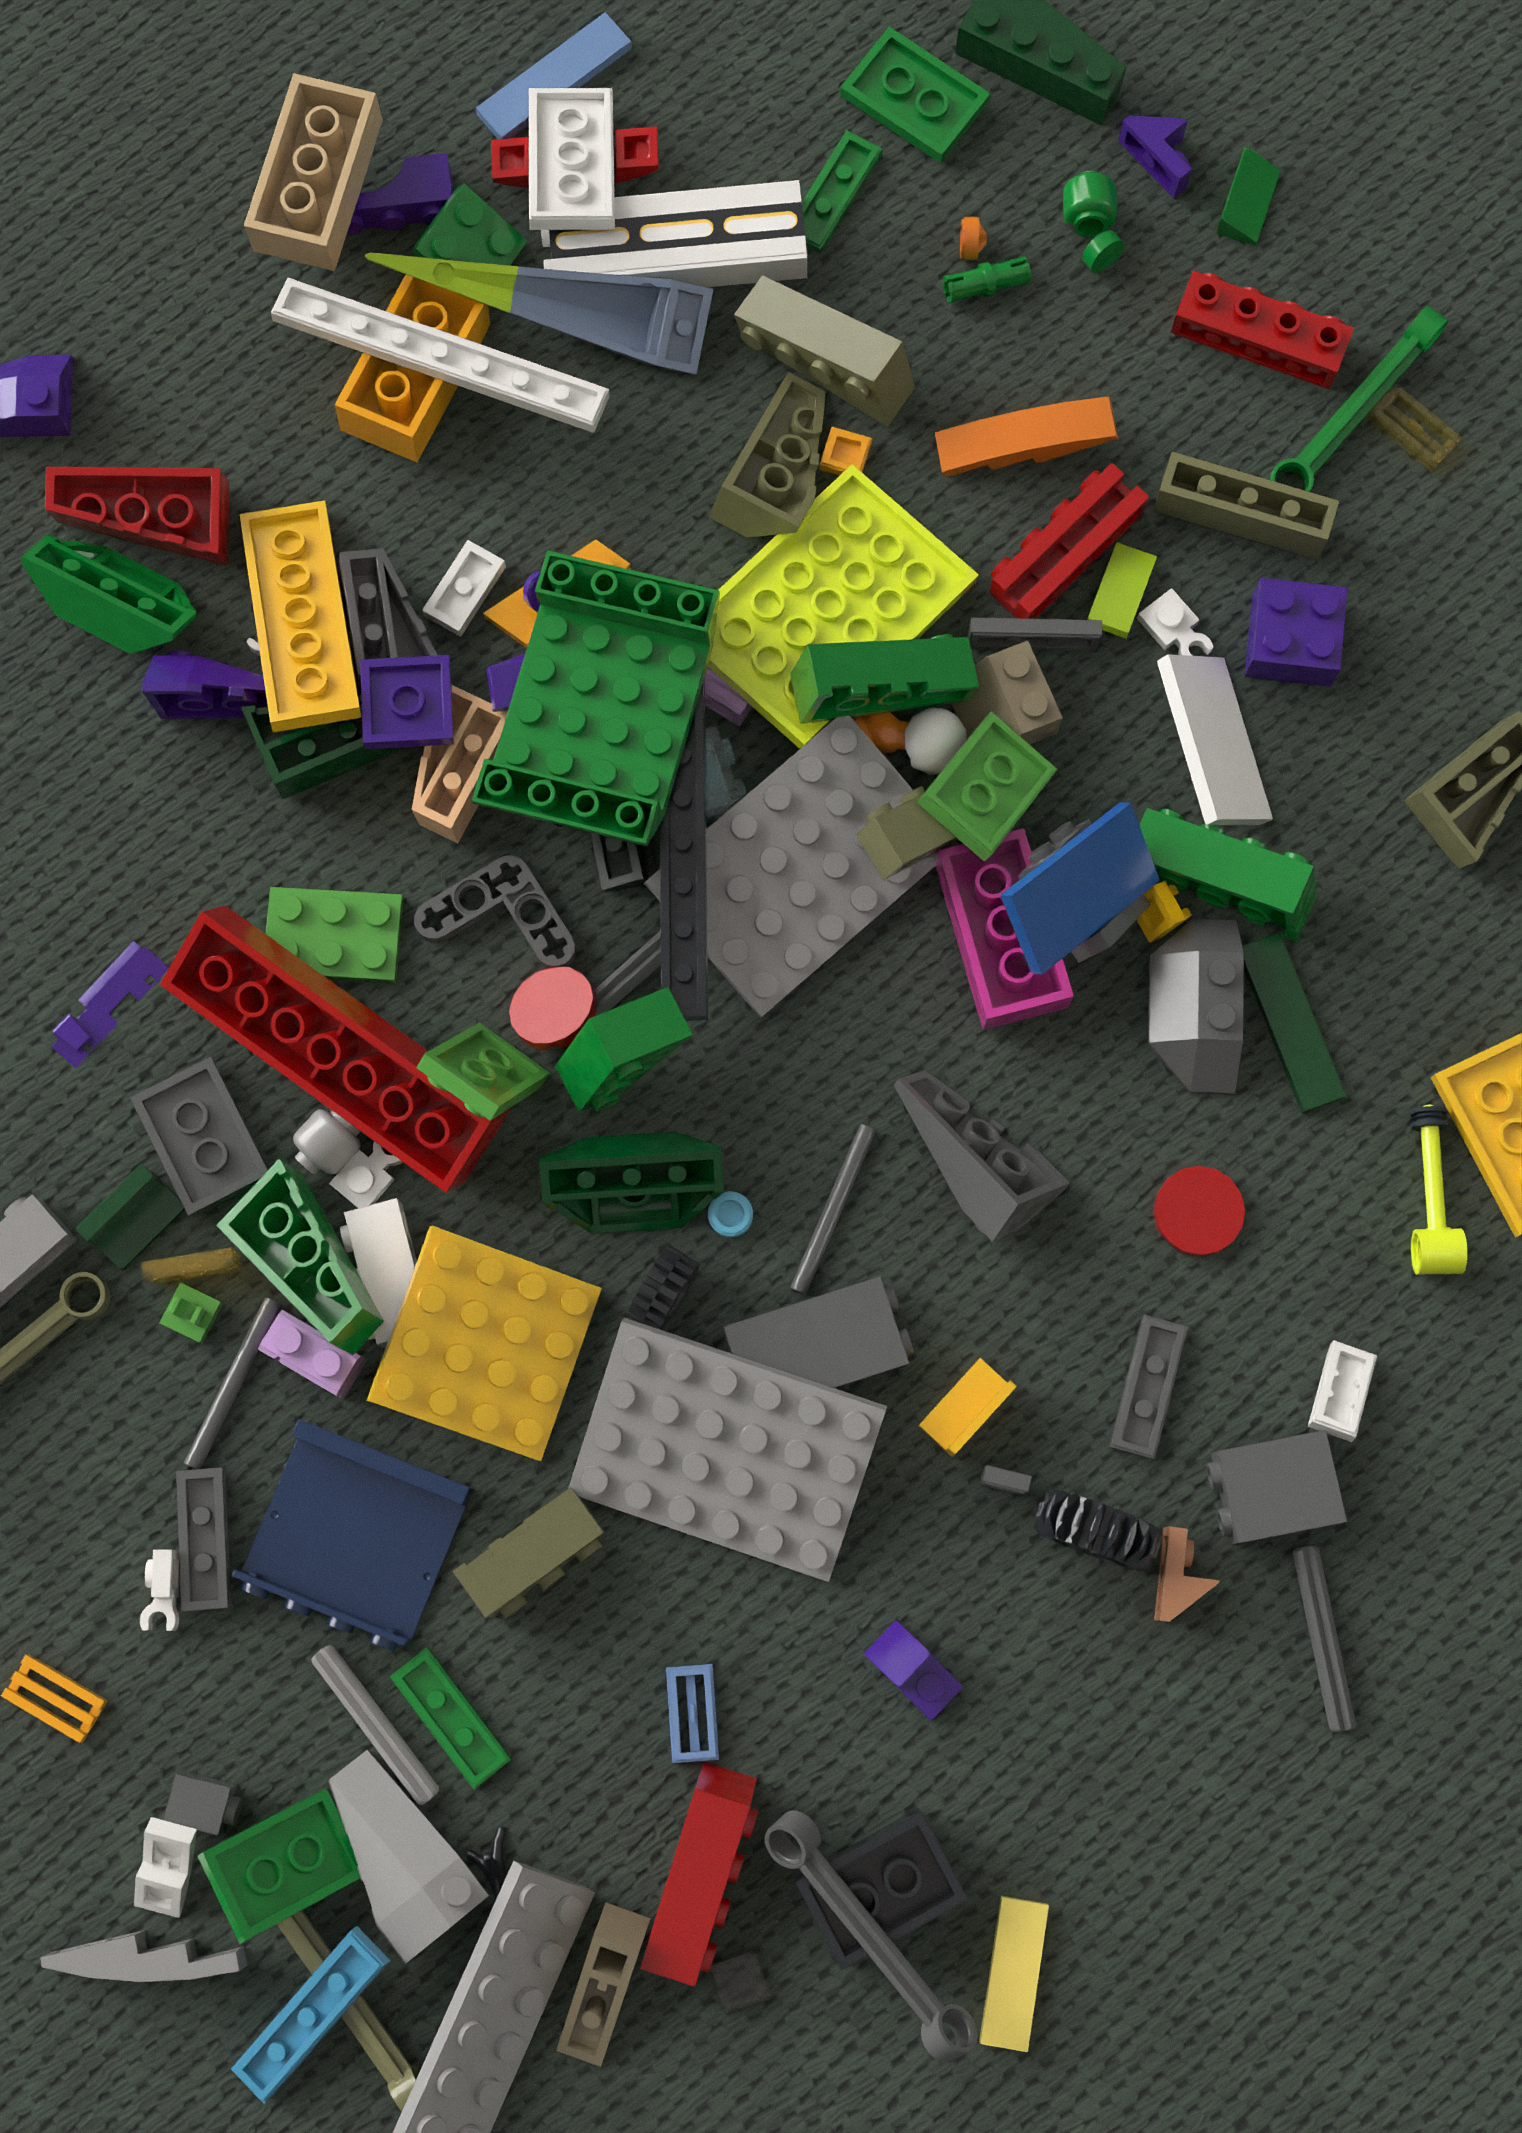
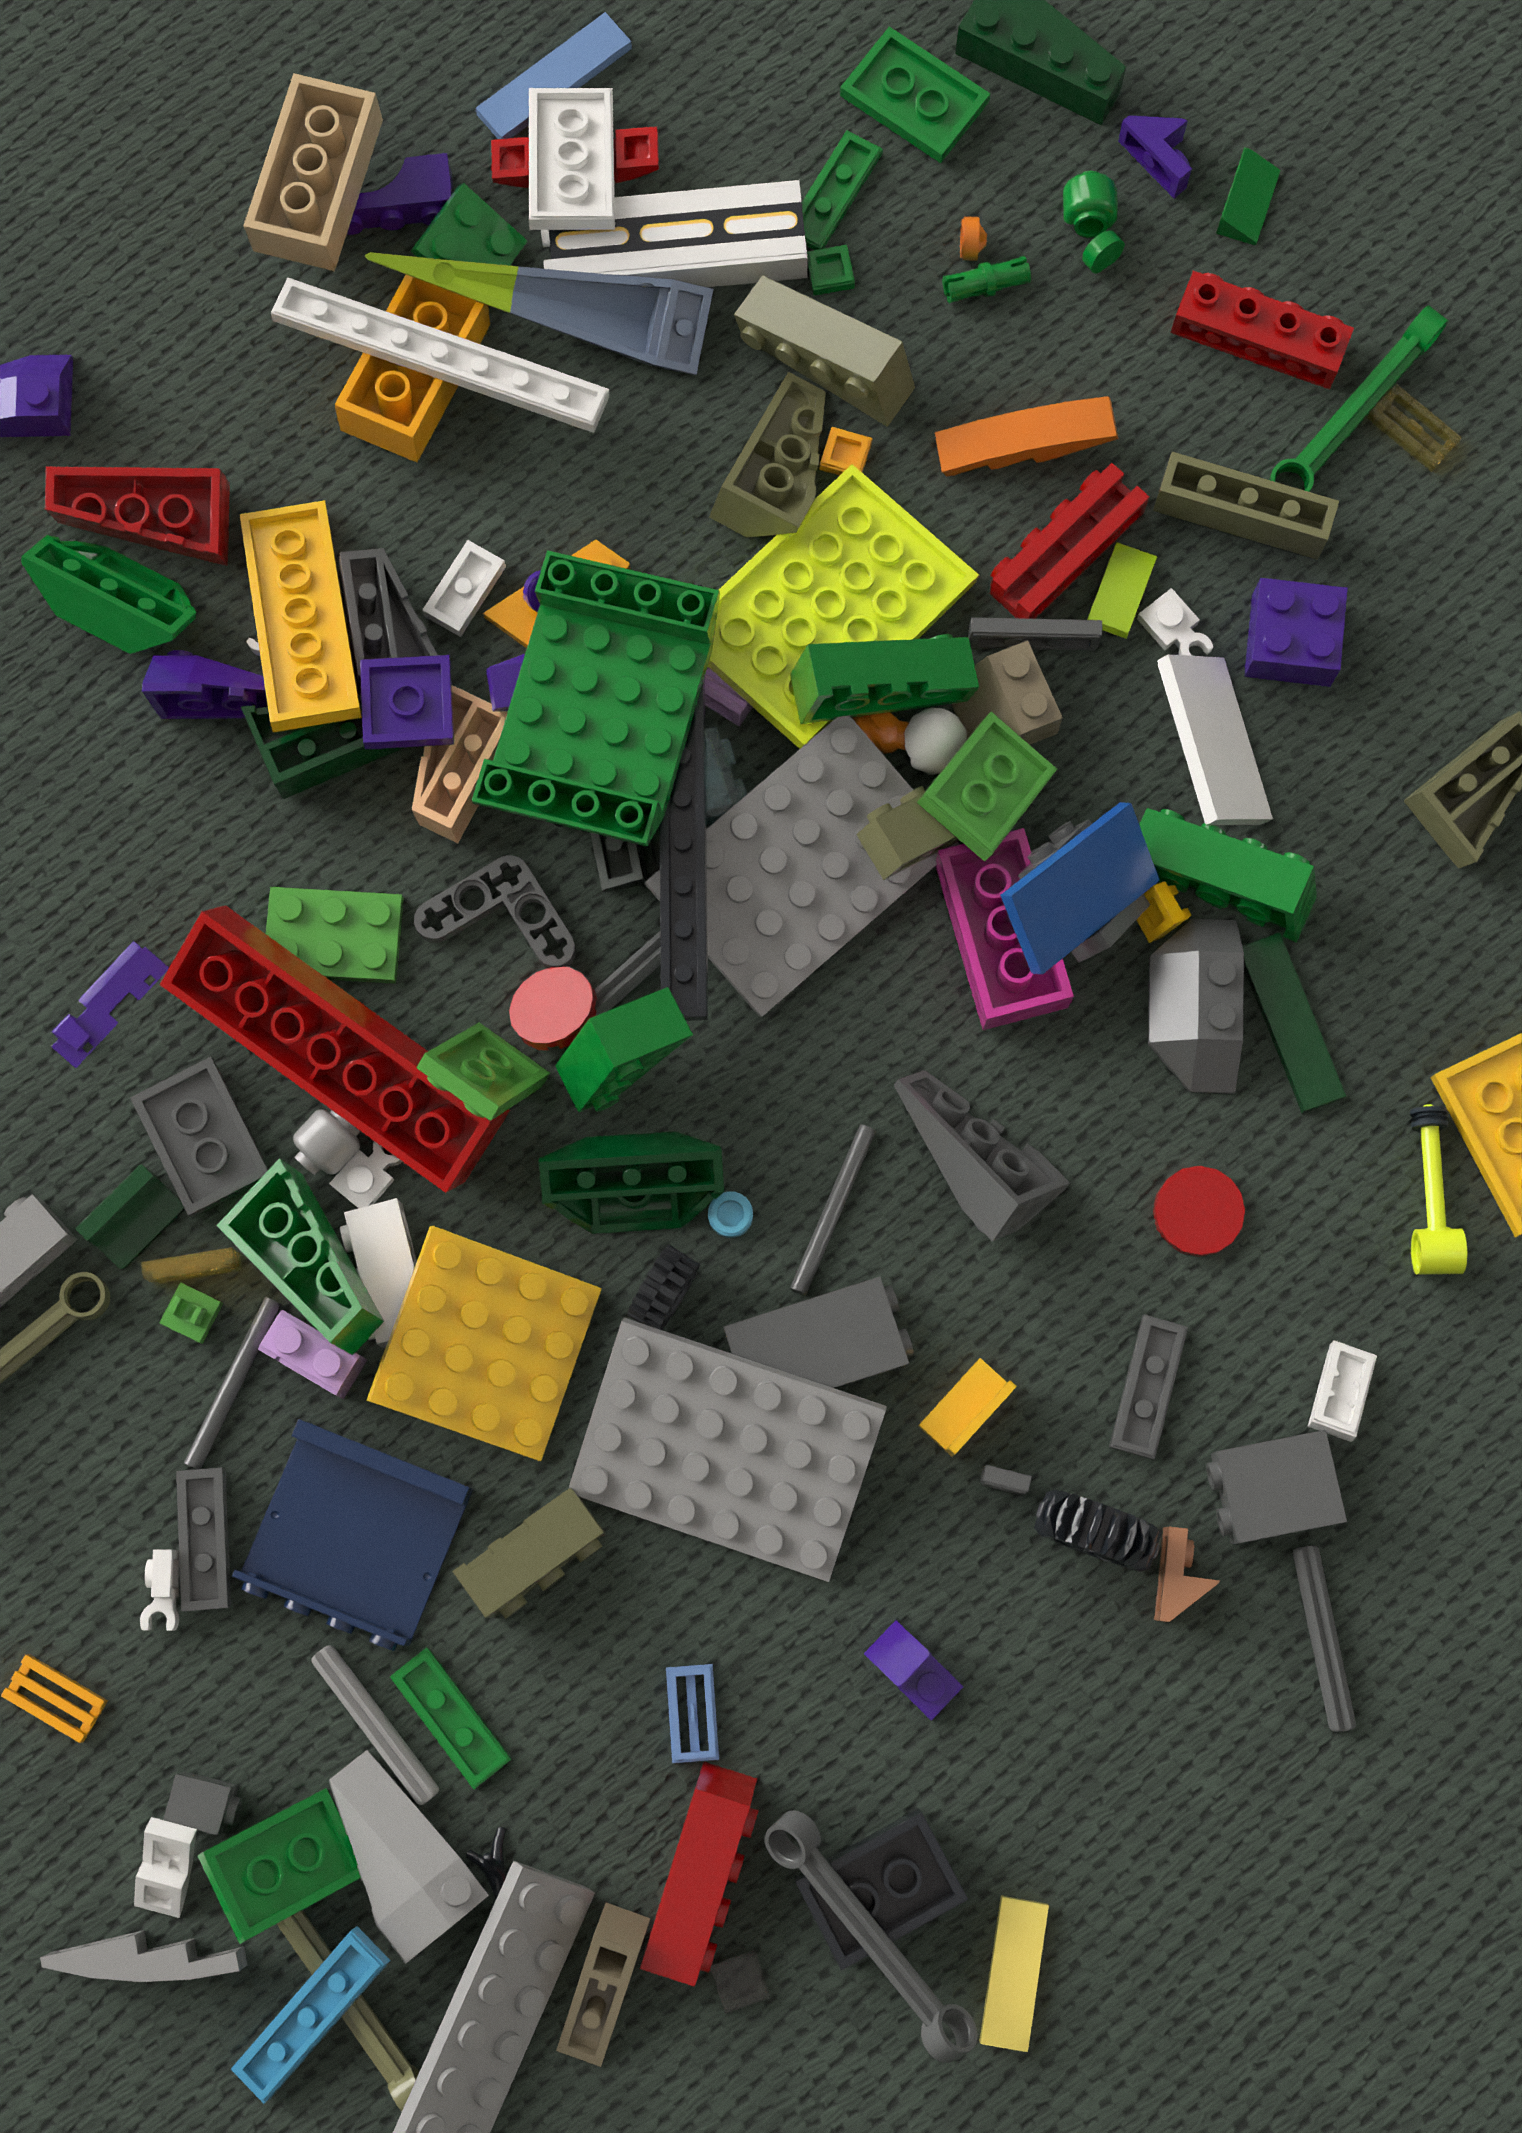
(830, 270): none -> green tile

